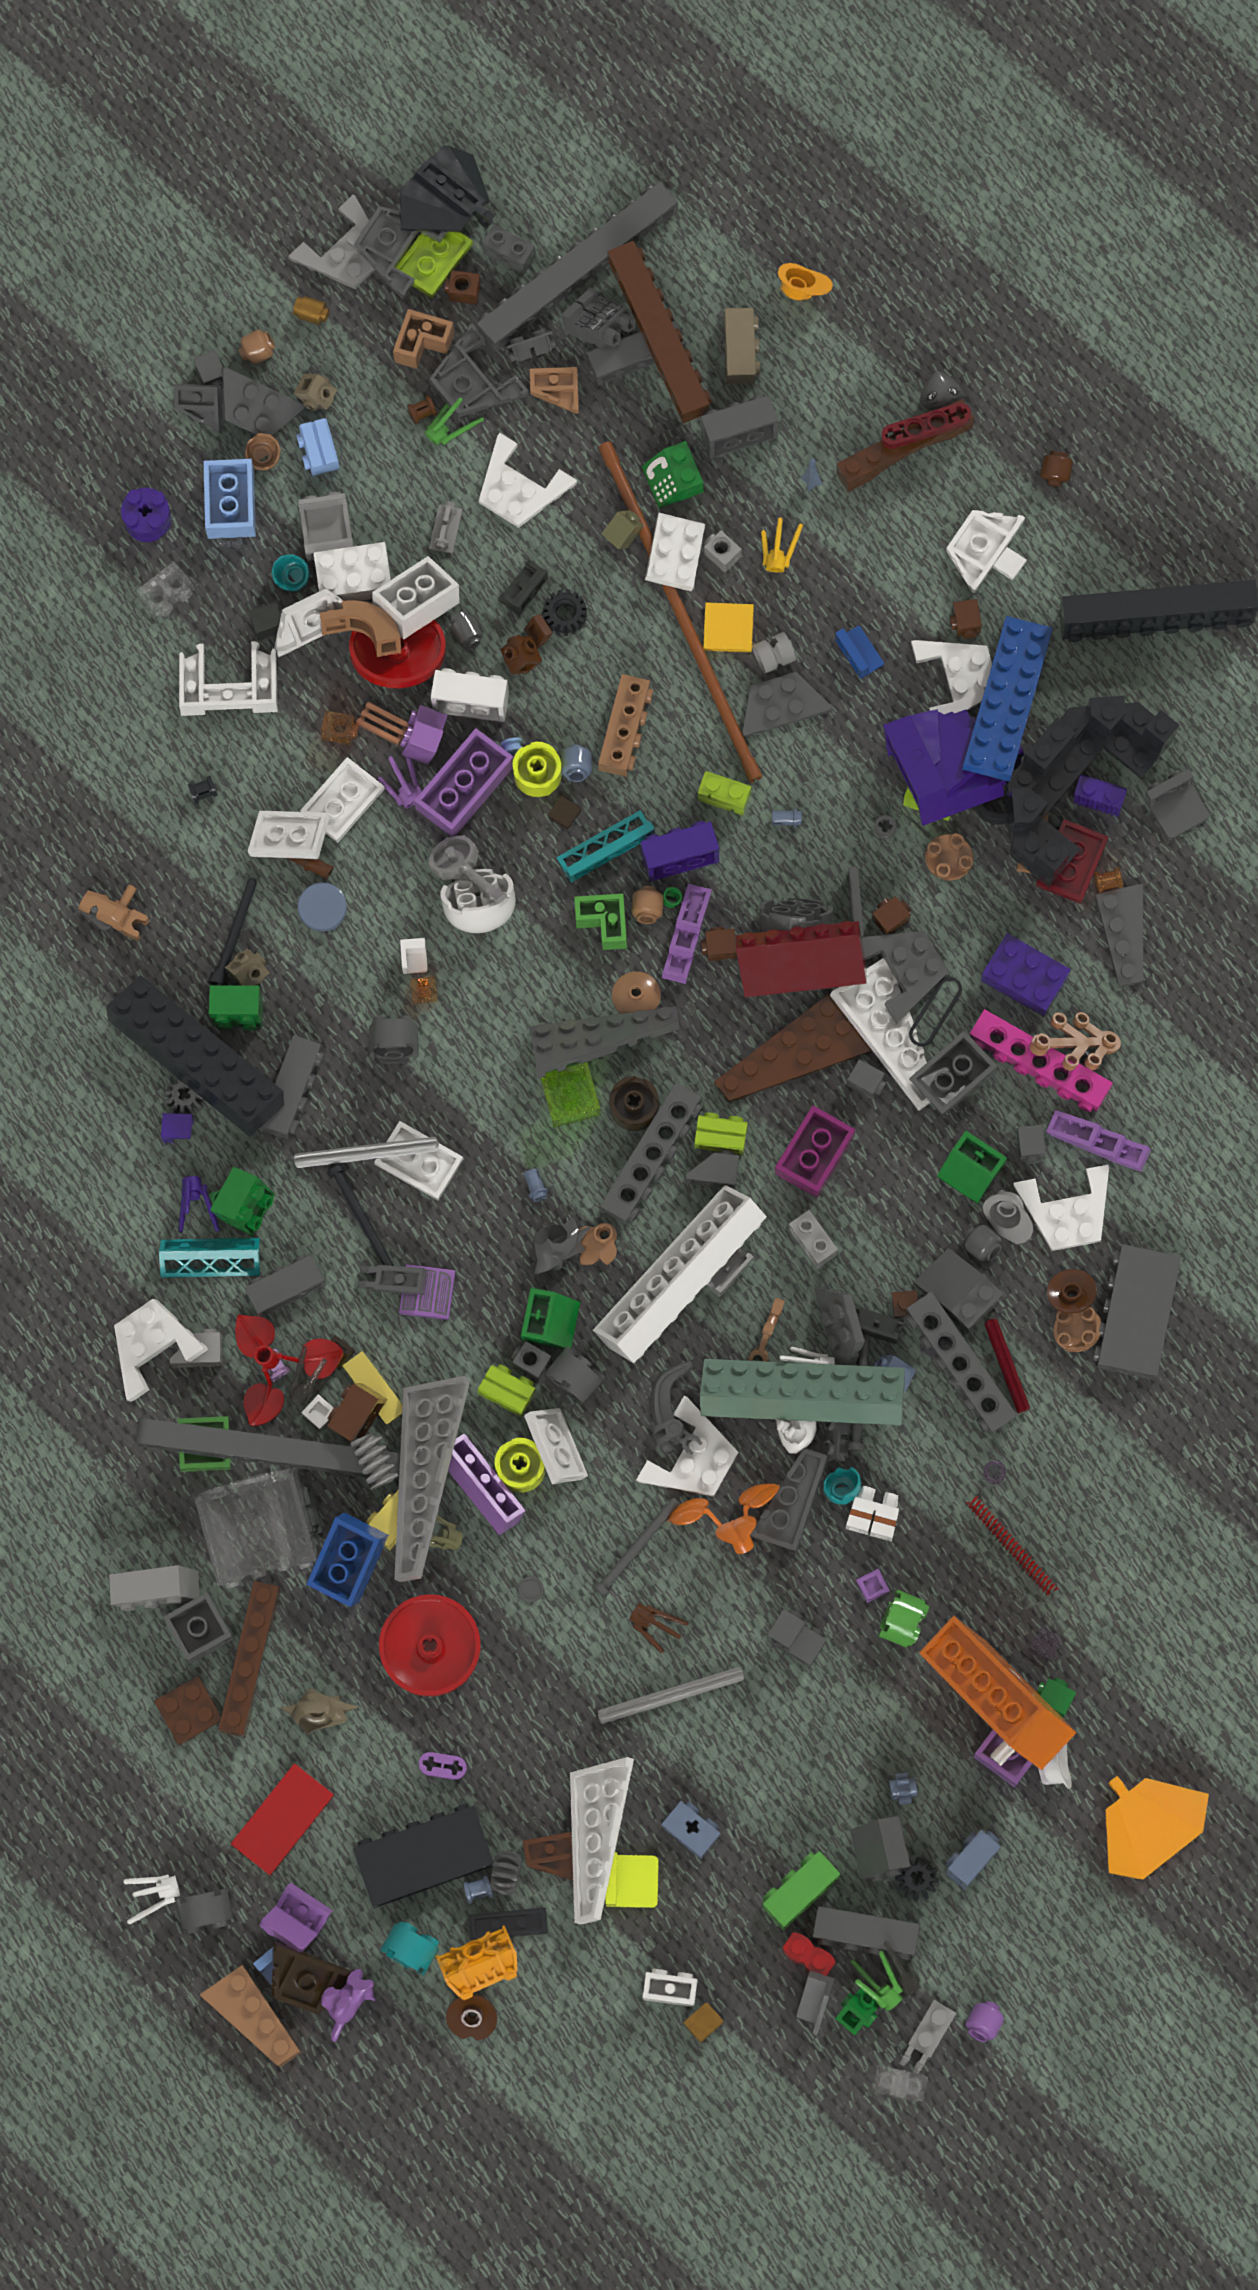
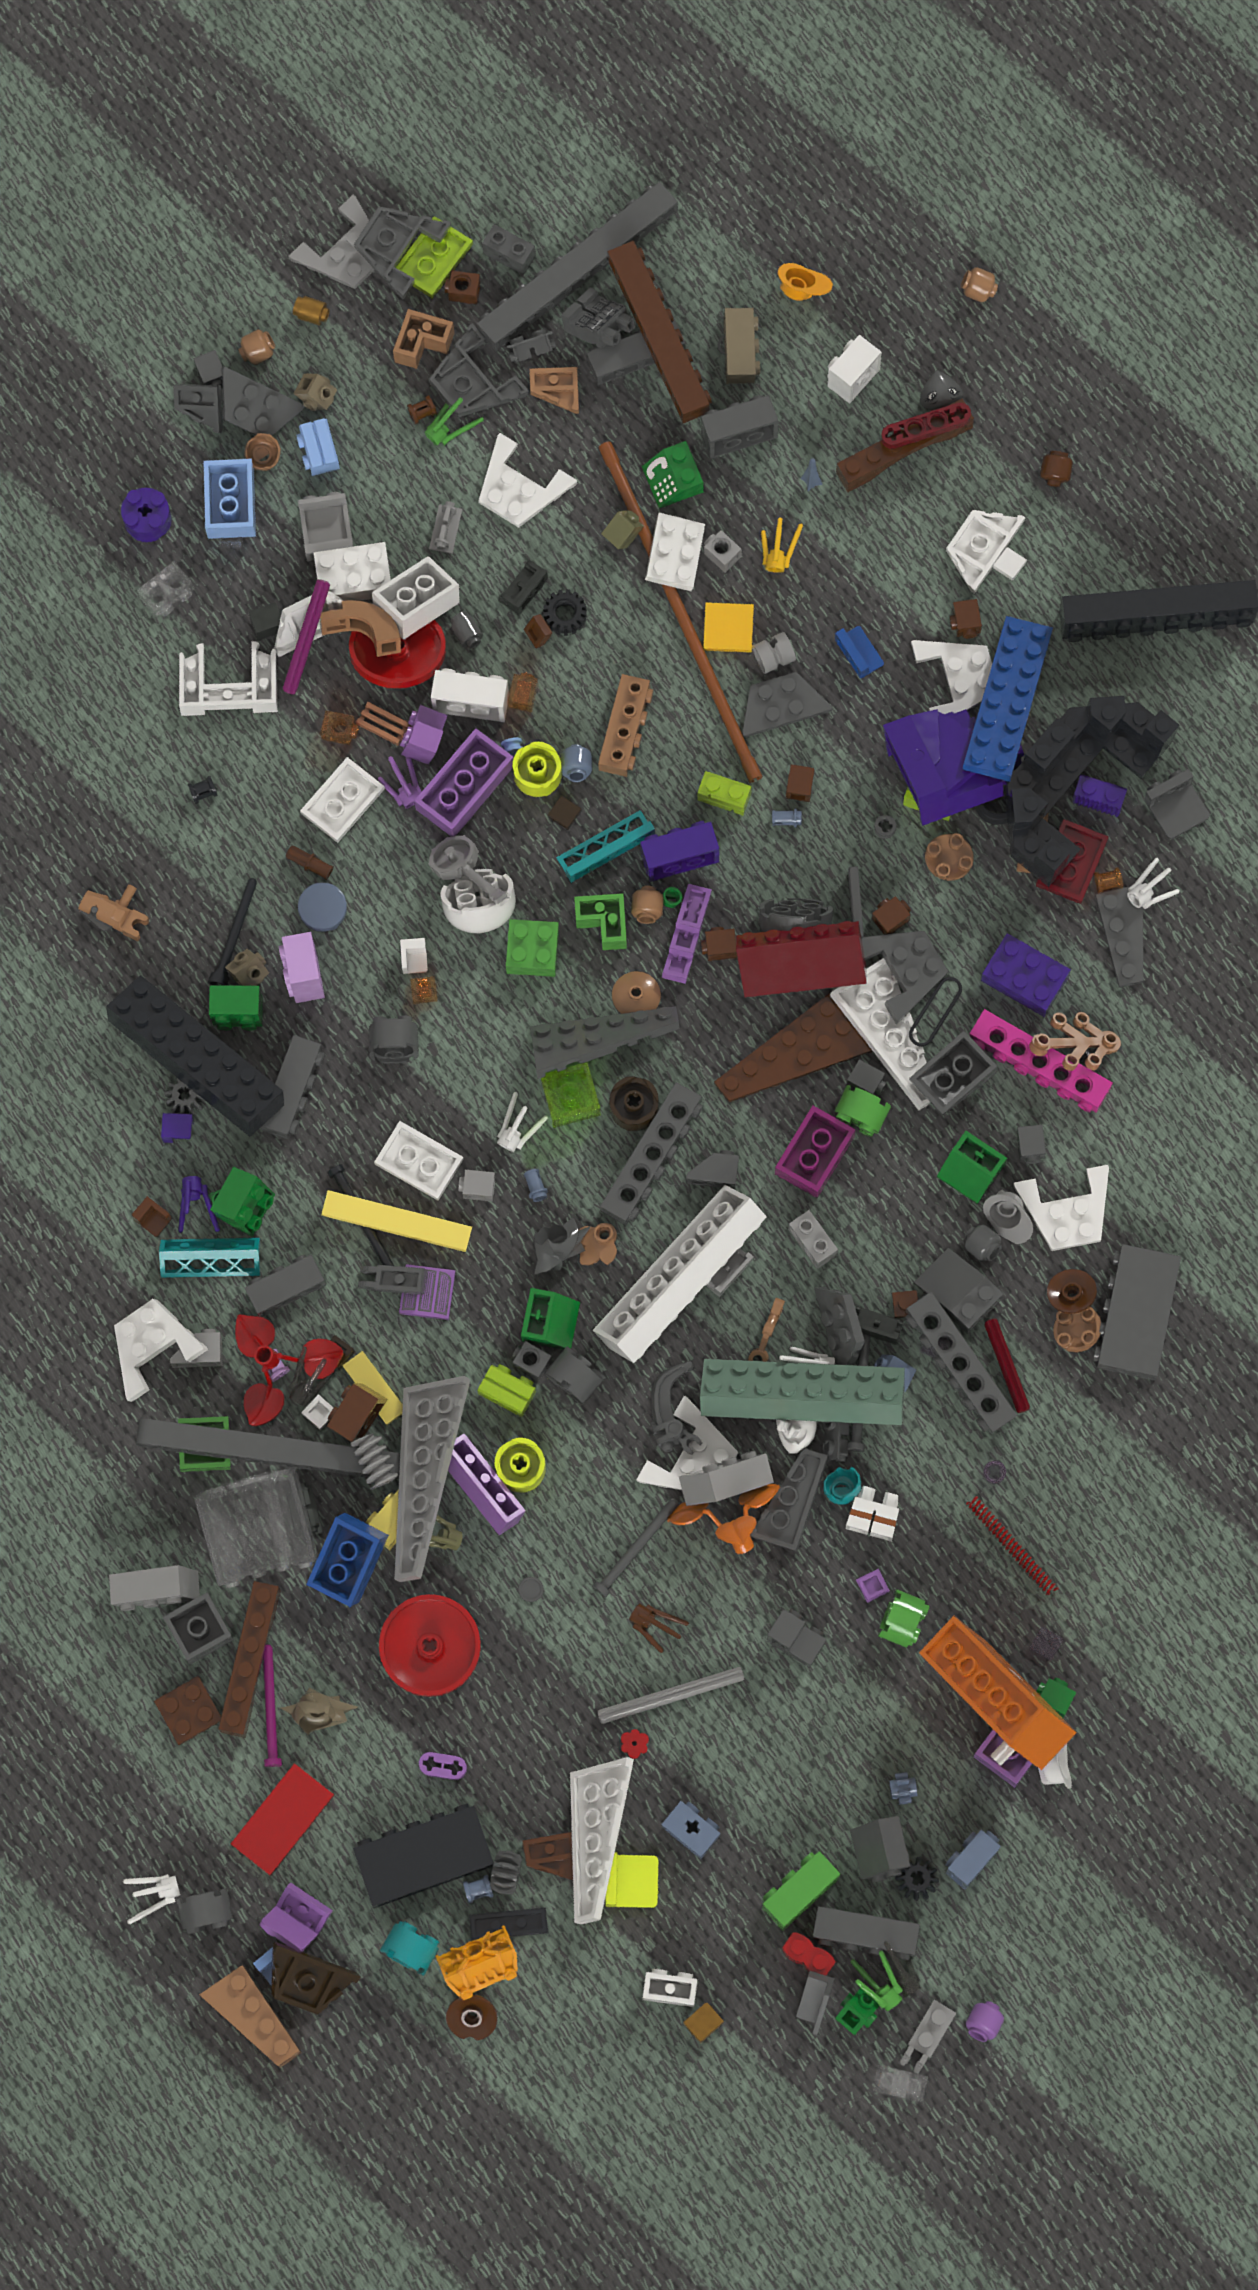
(151, 1216): none -> reddish brown panel
(273, 1760): none -> magenta bar
(288, 834): white plate -> none
(295, 567): teal hair -> none
(301, 967): none -> lavender brick
(306, 636): none -> magenta axle
(345, 2002): medium lavender animal -> none
(366, 1152): light grey axle -> none
(396, 1221): none -> light yellow tile
(444, 194): black panel -> none
(477, 1185): none -> light grey brick
(510, 1137): none -> white plant
(521, 654): reddish brown brick -> none
(523, 692): none -> clear orange brick
(532, 948): none -> bright green brick
(556, 1445): white tile -> none
(627, 1740): none -> red plant
(720, 1134): lime brick -> none
(726, 1480): none -> light grey wedge
(800, 783): none -> reddish brown panel
(853, 368): none -> white brick
(861, 1110): none -> bright green brick
(979, 284): none -> medium nougat head
(1098, 1140): medium lavender slope -> none
(1141, 894): none -> white plant
(1151, 1825): light orange panel -> none

